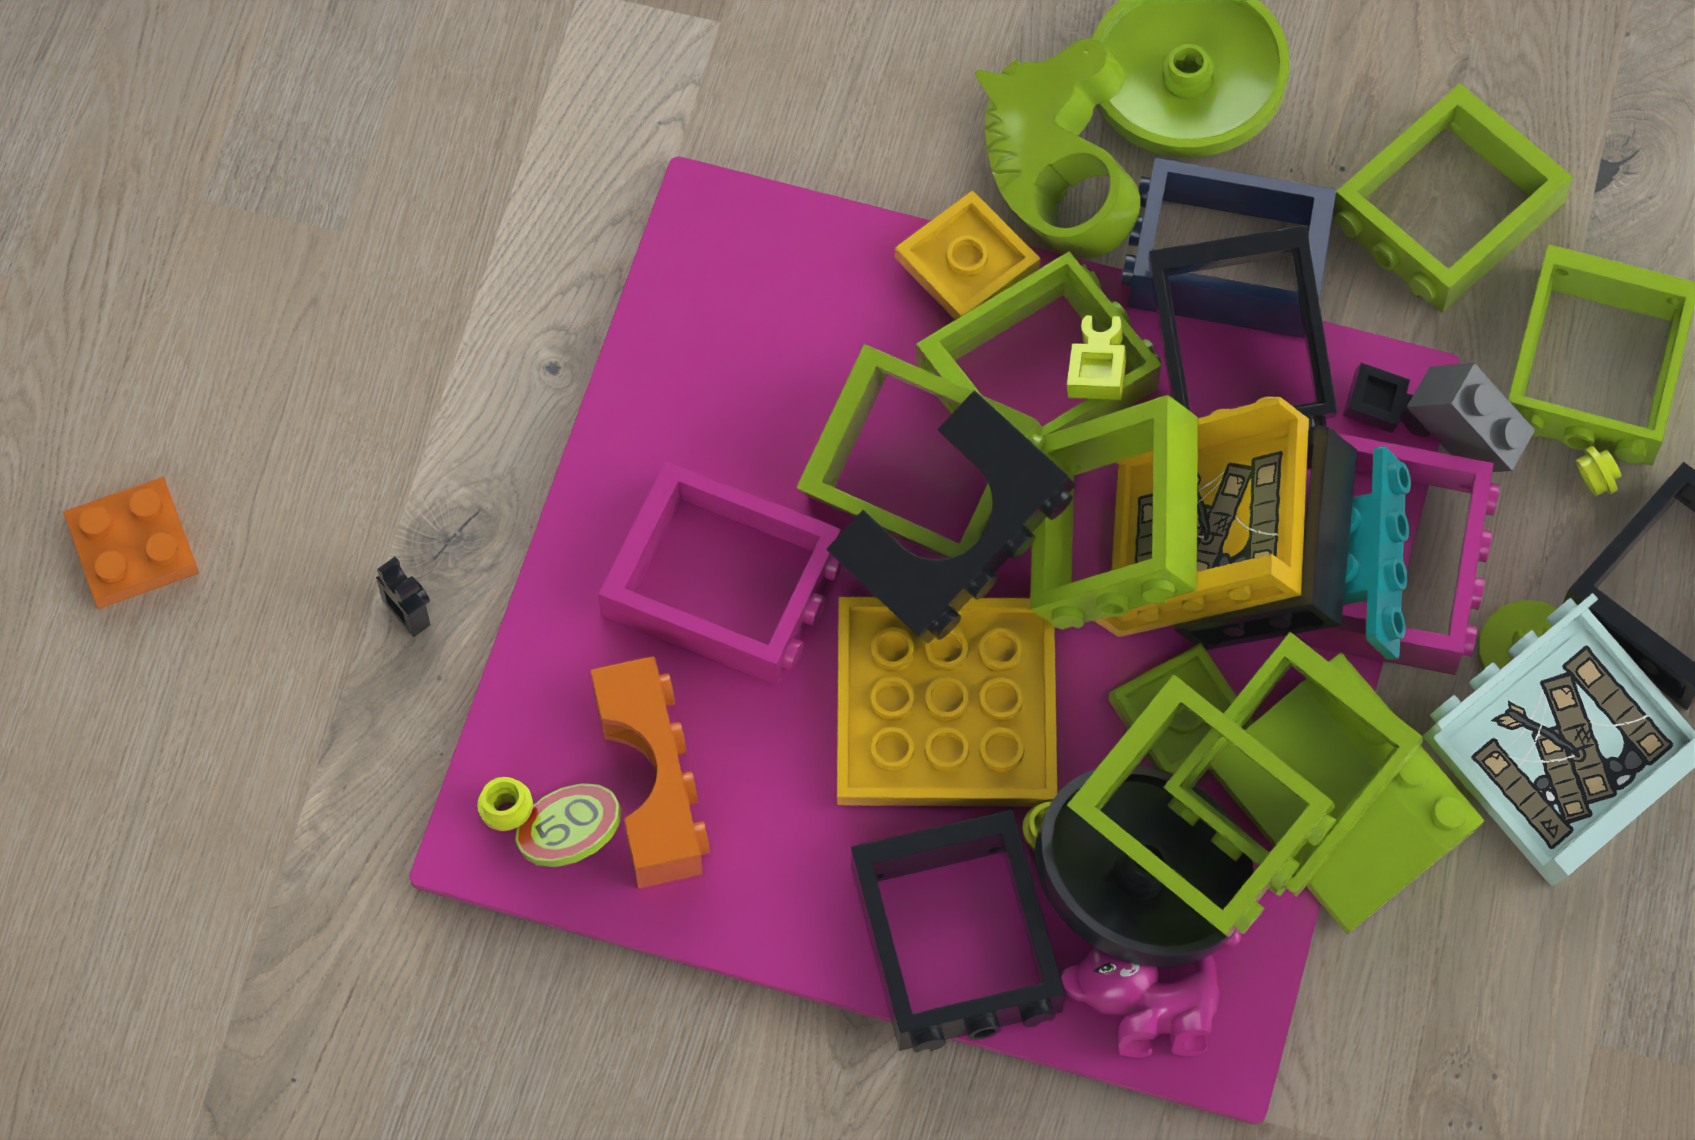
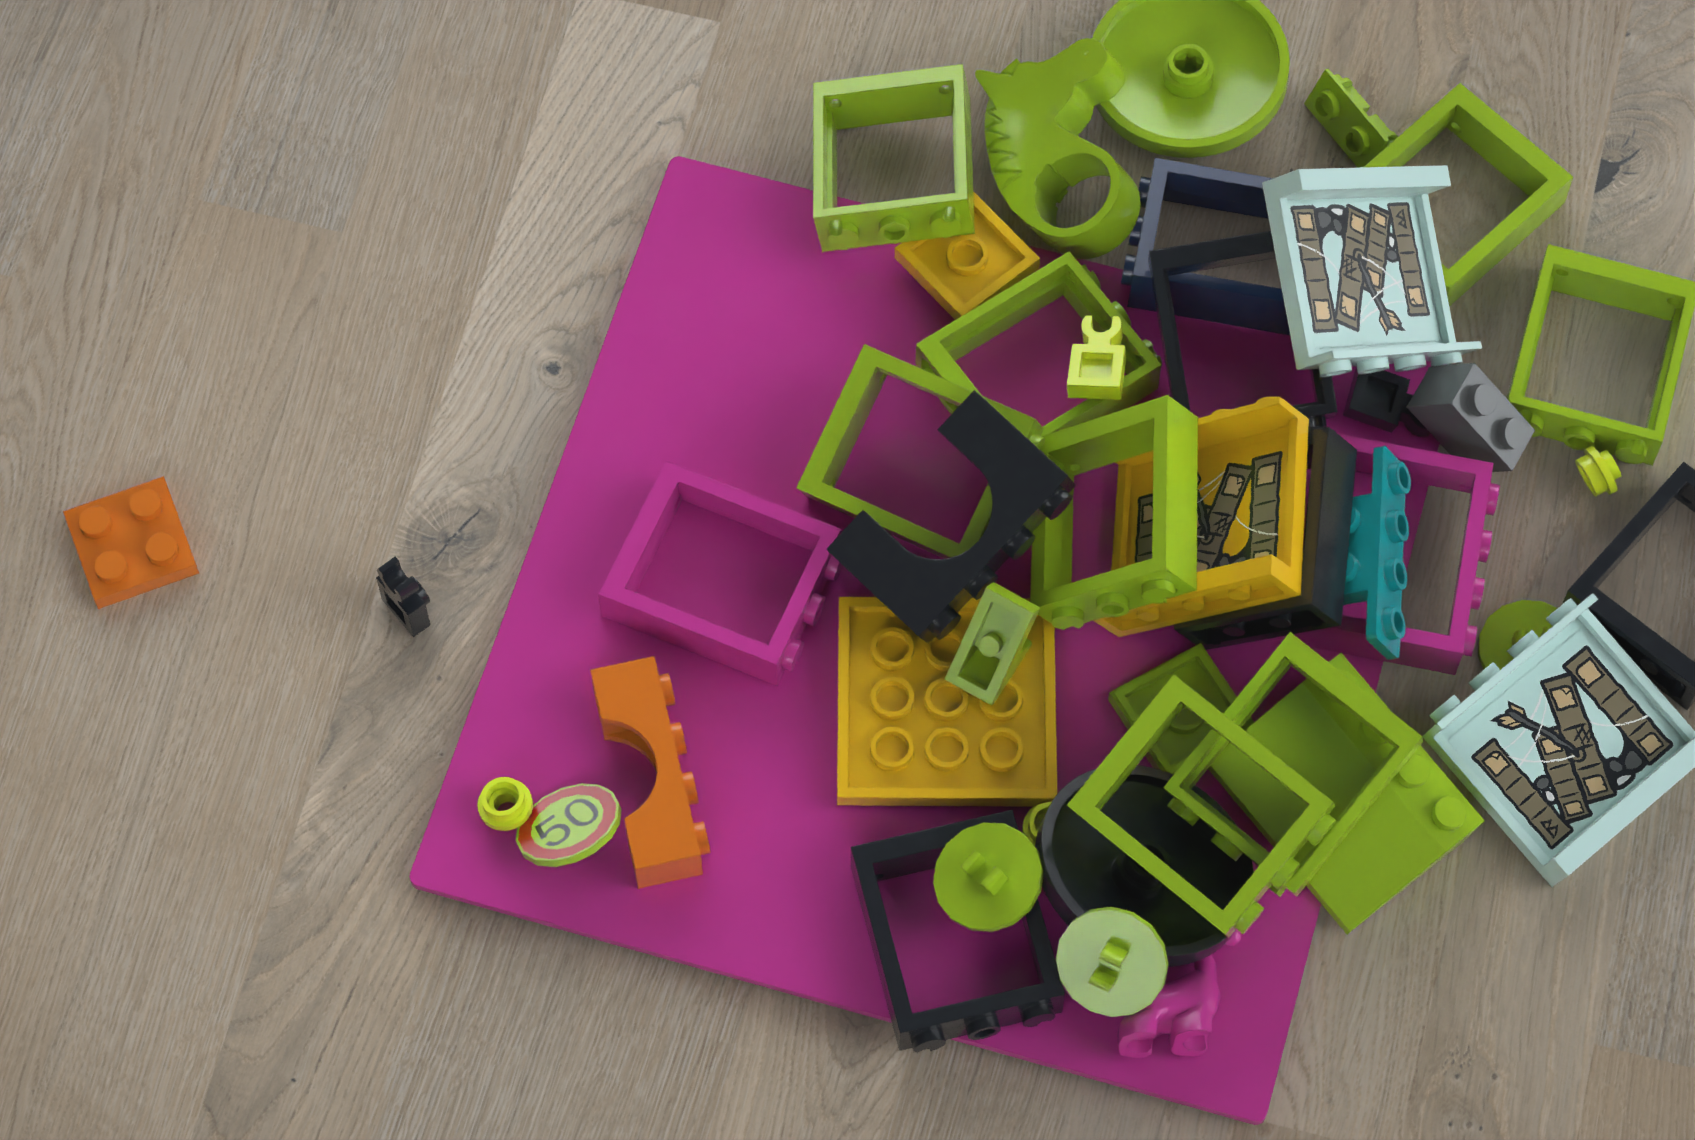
(884, 101): none -> lime window
(988, 877): none -> lime piece
(993, 643): none -> lime slope
(1112, 961): none -> lime piece
(1345, 118): none -> lime hinge
(1362, 268): none -> light aqua panel

